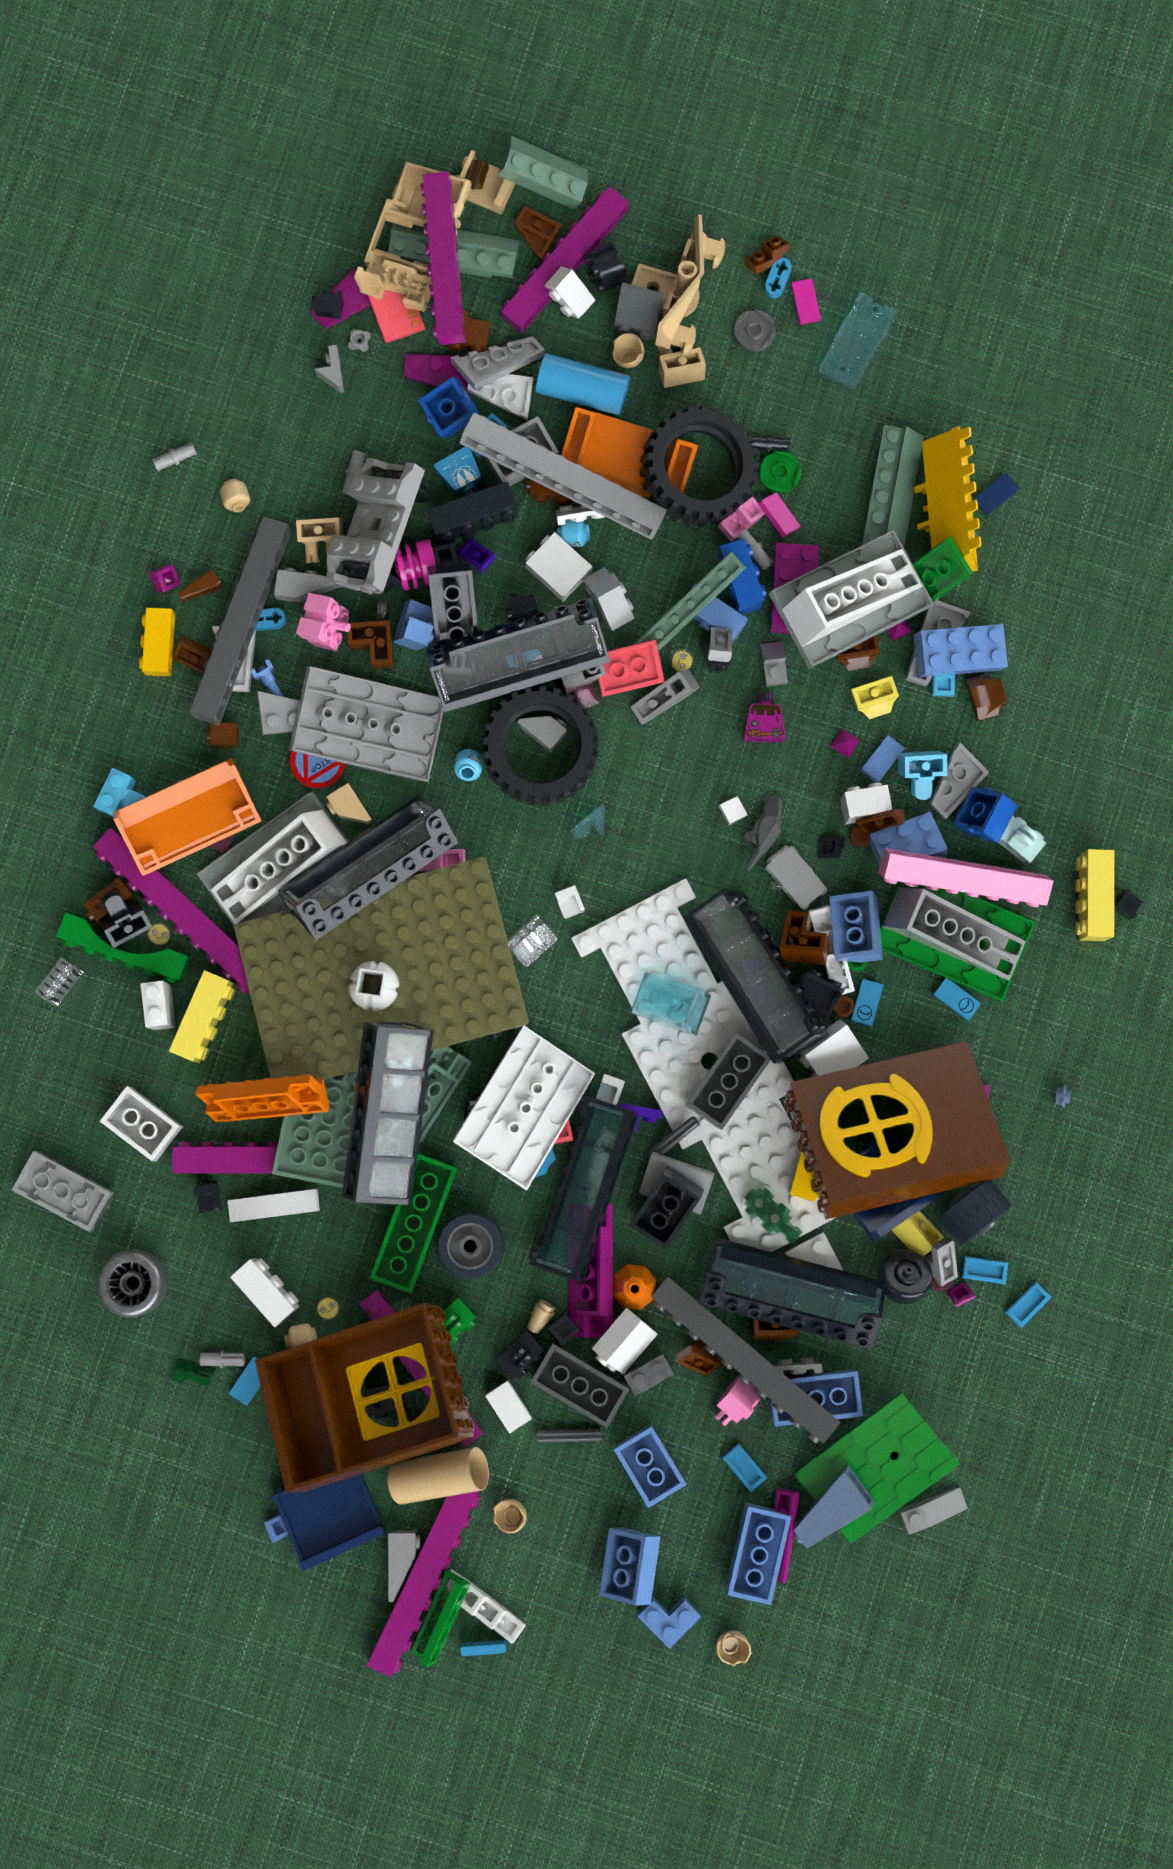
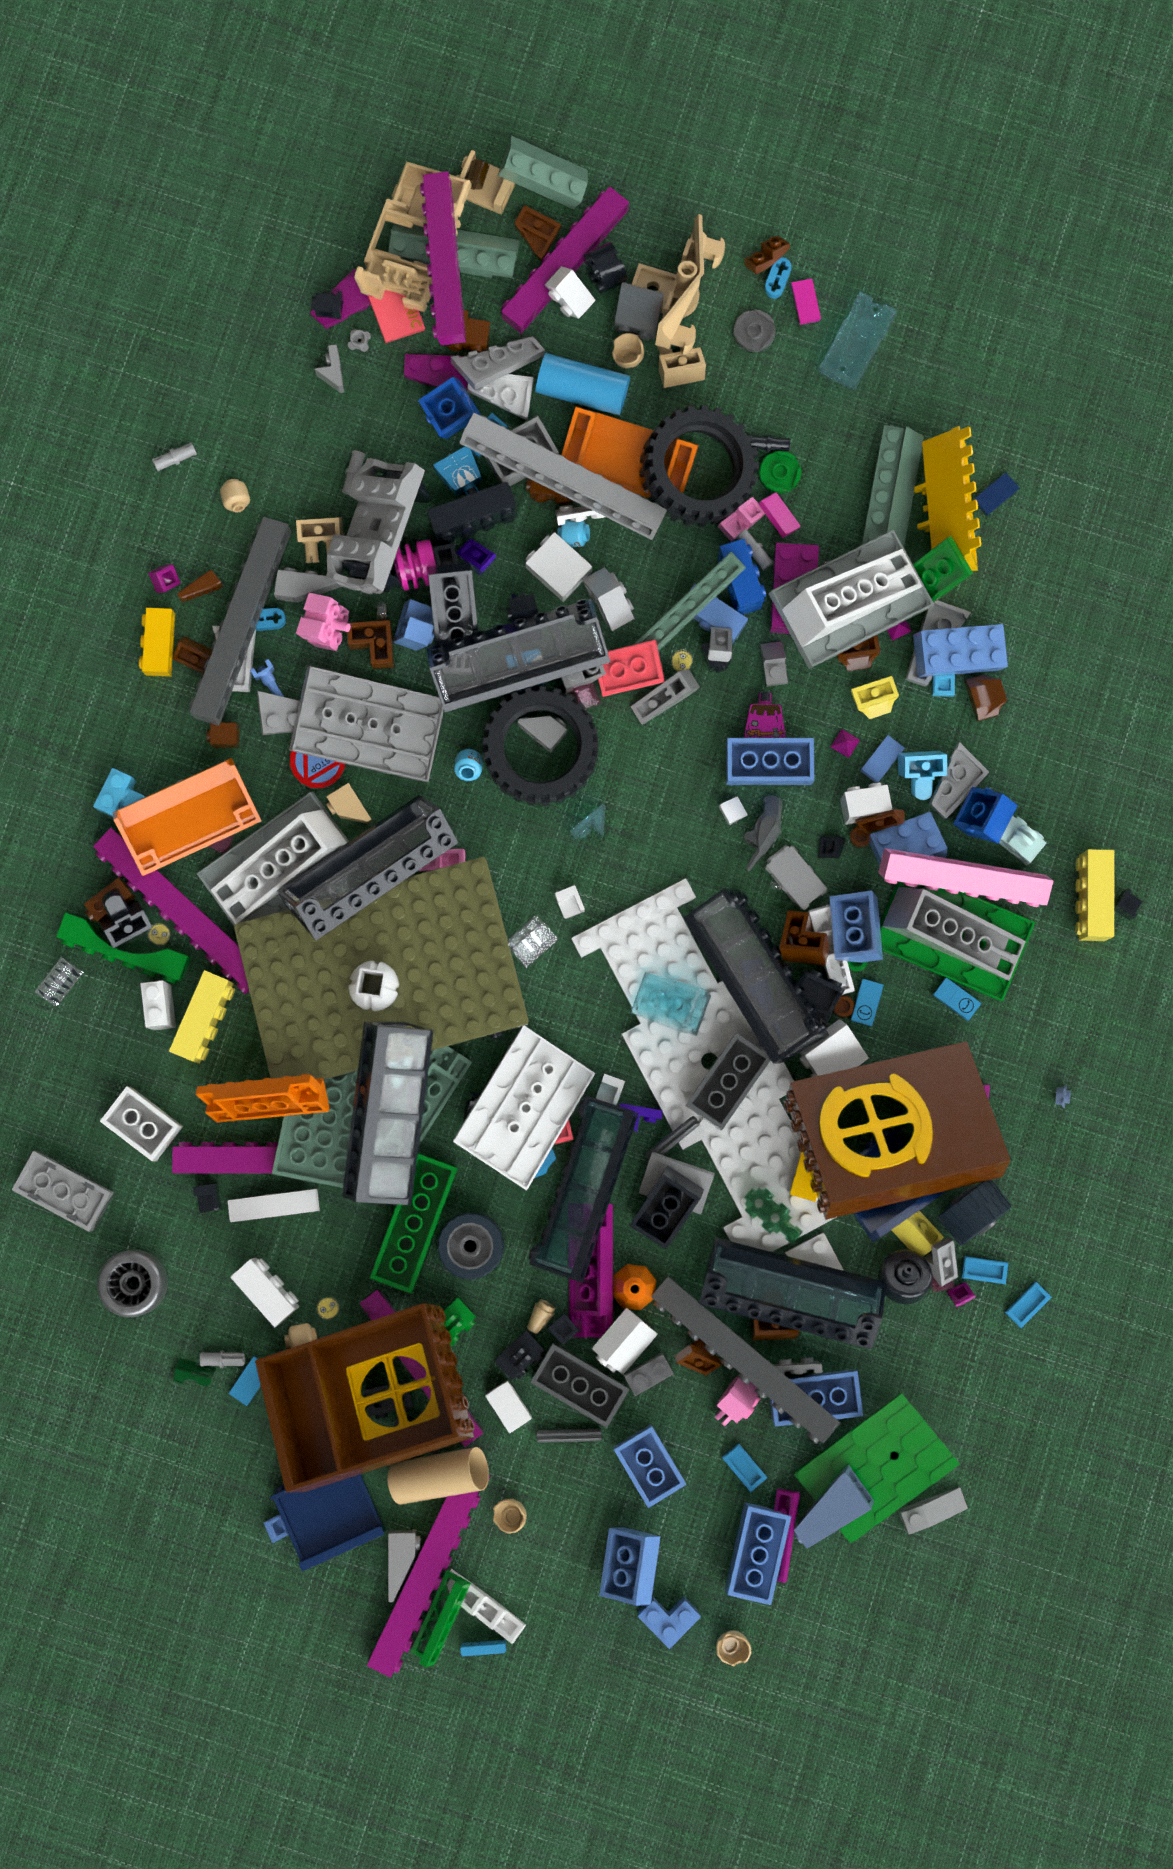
(769, 761): none -> medium blue brick

